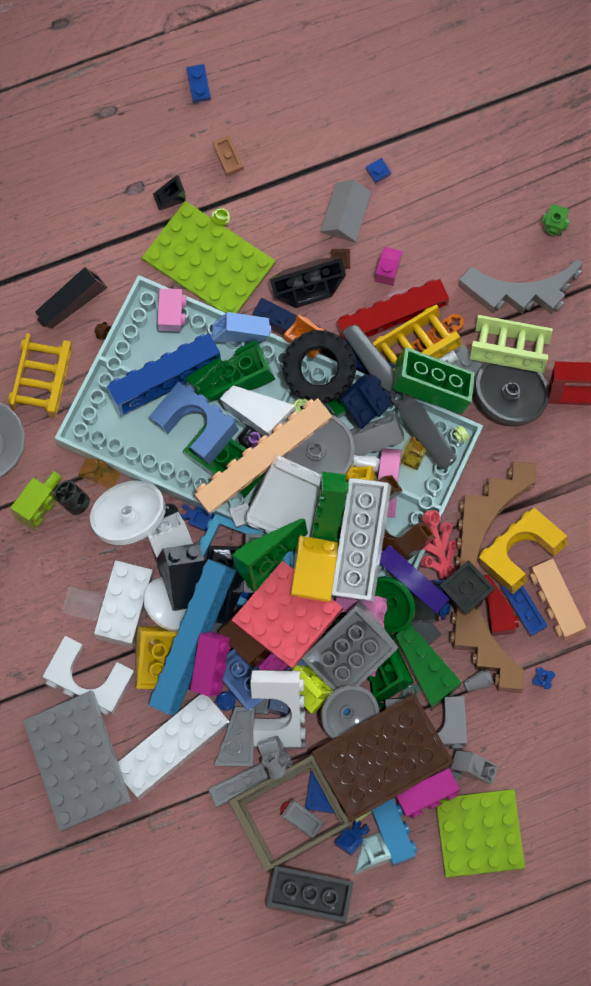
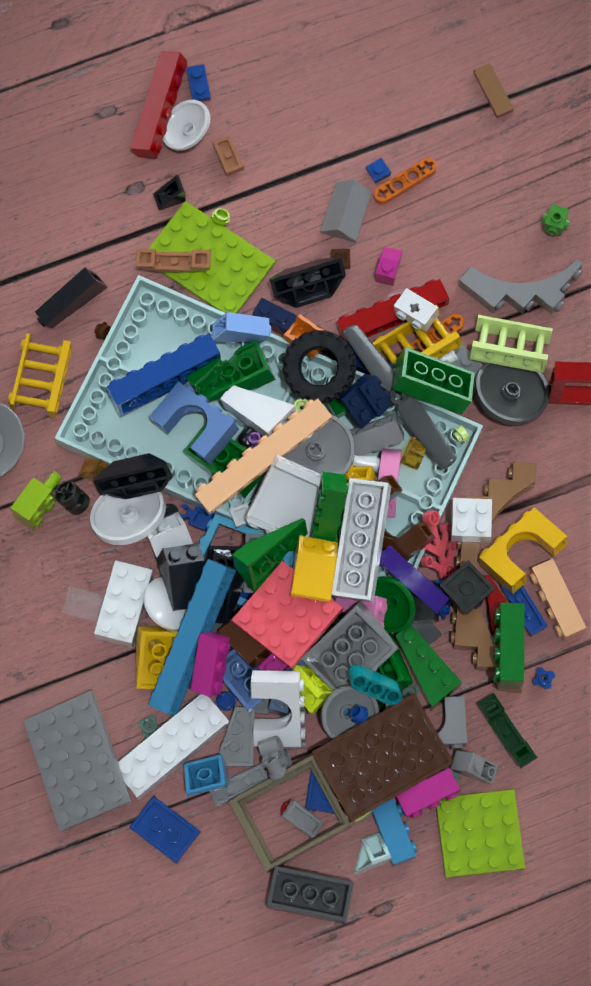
(60, 675): white arch -> none
(133, 477): none -> black wedge
(151, 720): none -> sand green plate
(159, 104): none -> red brick
(164, 829): none -> blue tile
(170, 310): bright pink brick -> none
(173, 261): none -> nougat slope
(187, 125): none -> white dish
(206, 775): none -> dark azure slope
(351, 840): blue plate -> none
(359, 714): none -> blue plate
(367, 684): none -> teal beam
(405, 181): none -> orange beam
(411, 302): none -> white brick
(471, 520): none -> white brick
(479, 681): light grey cone -> none
(493, 90): none -> medium nougat tile
(506, 731): none -> dark green slope
(510, 646): none -> green brick

